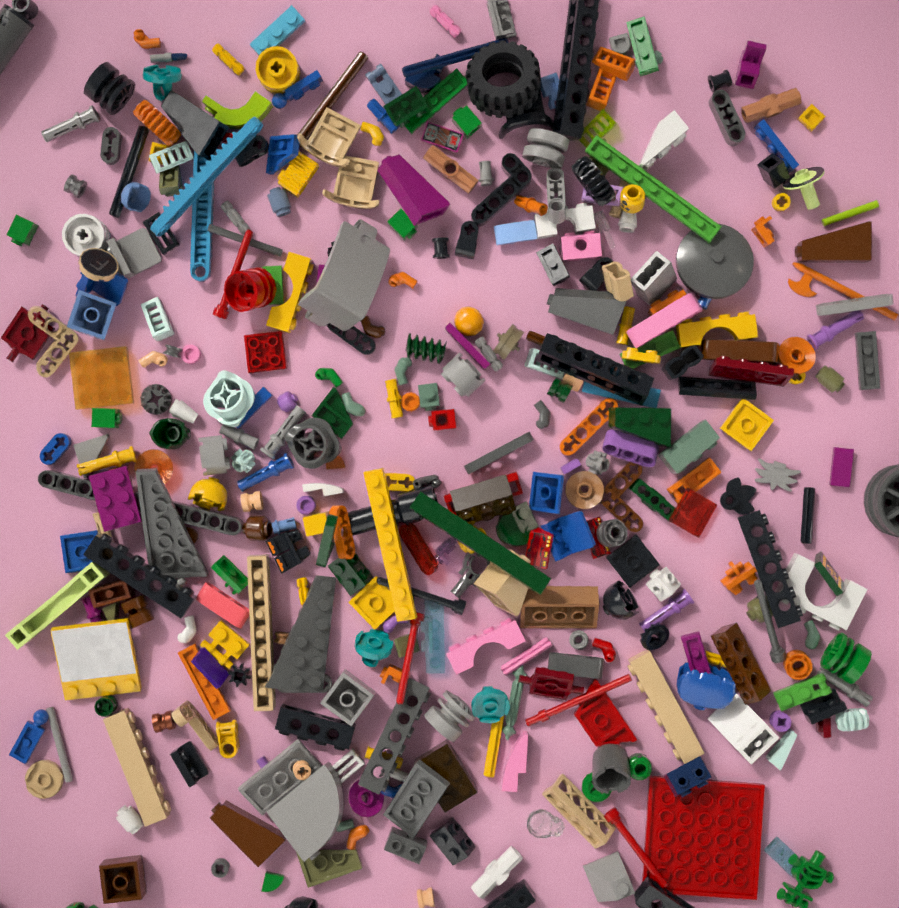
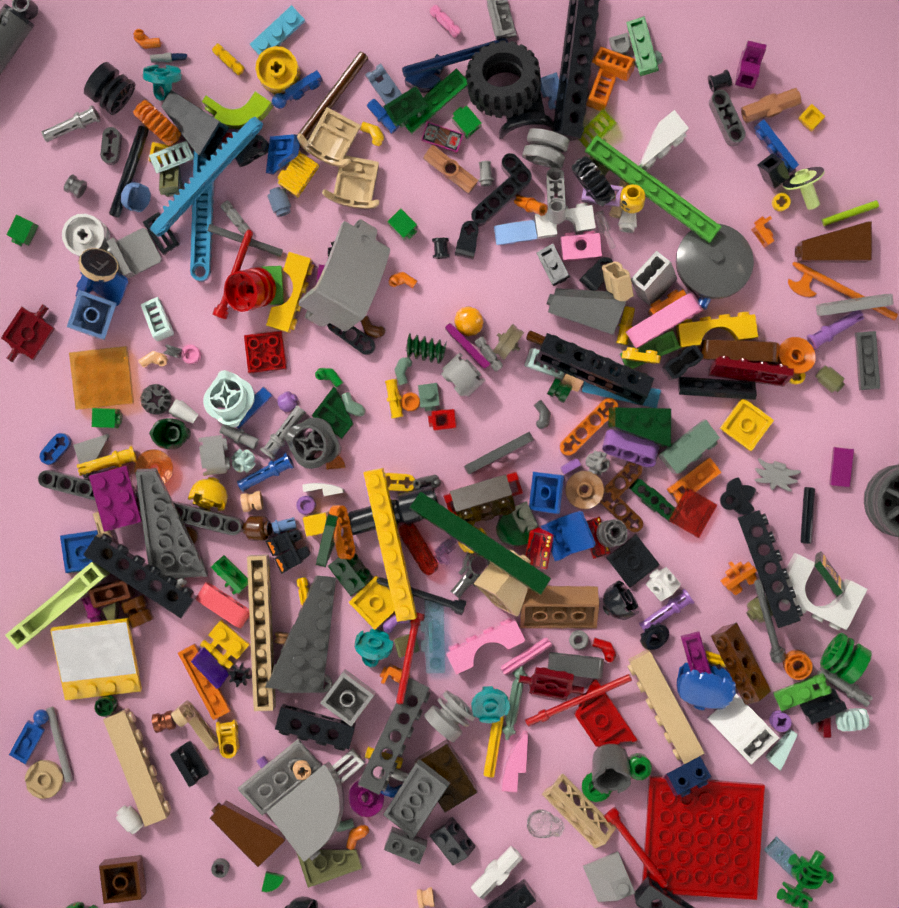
(58, 335): tan beam -> none
(189, 631): white arm -> none
(412, 190): magenta slope -> none
(813, 635): sand green arm -> none

